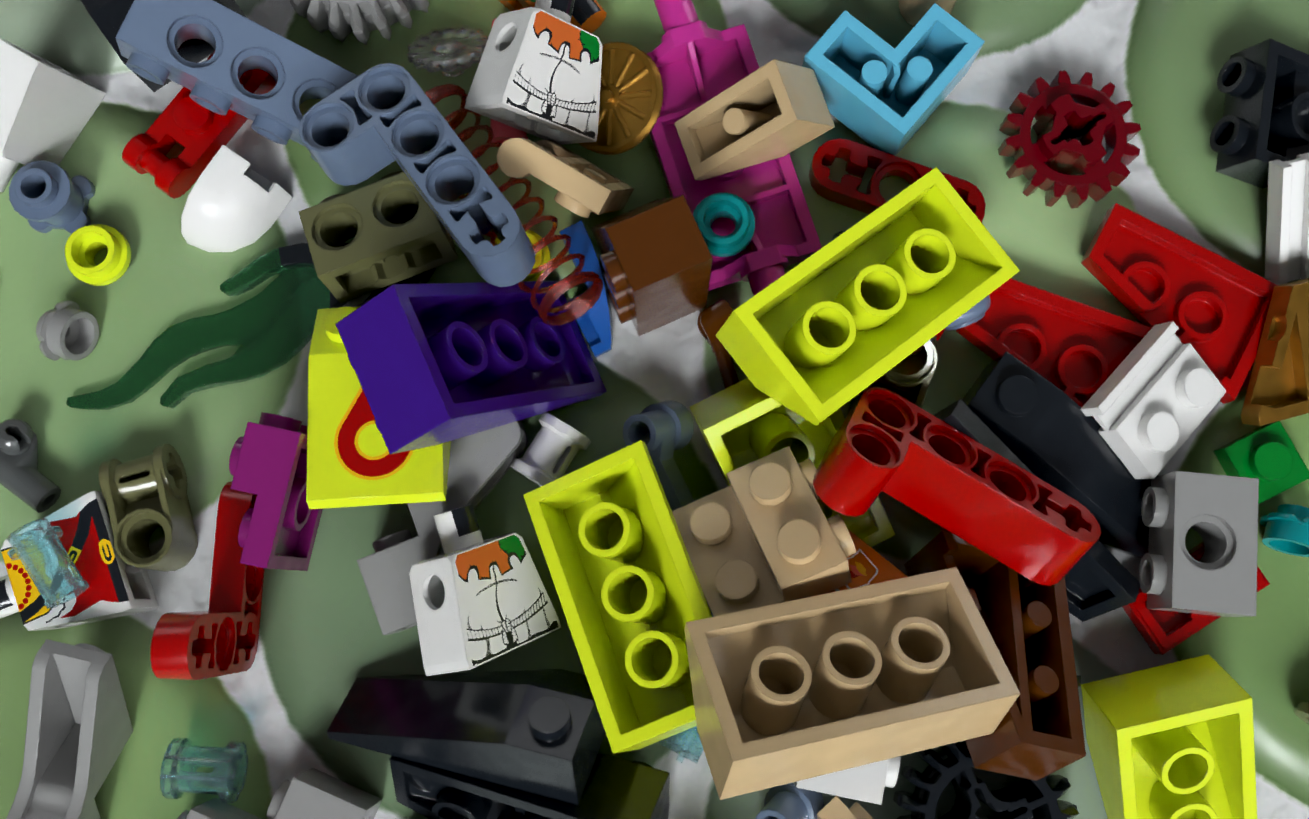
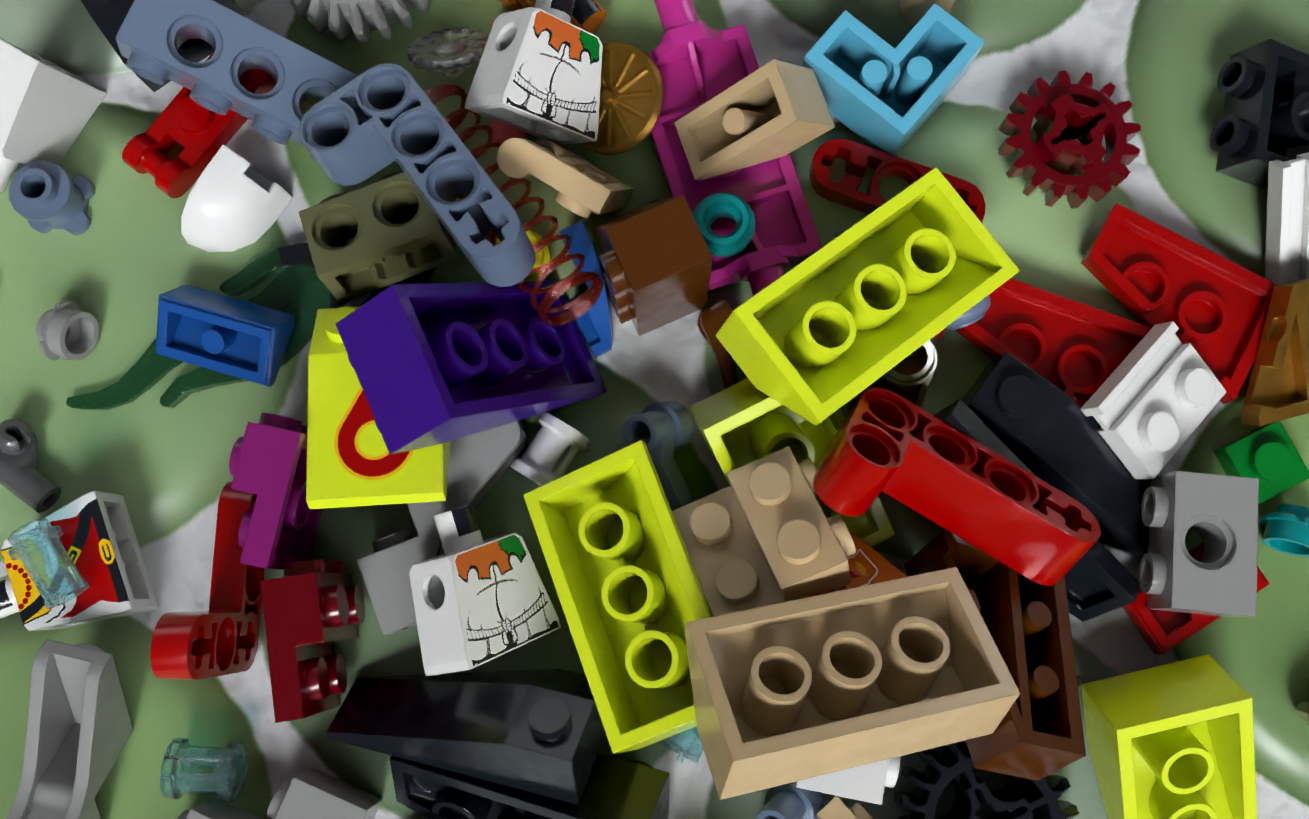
(84, 245): neon yellow plate -> none
(141, 499): olive piece -> none
(223, 333): none -> blue slope
(302, 621): none -> dark red plate

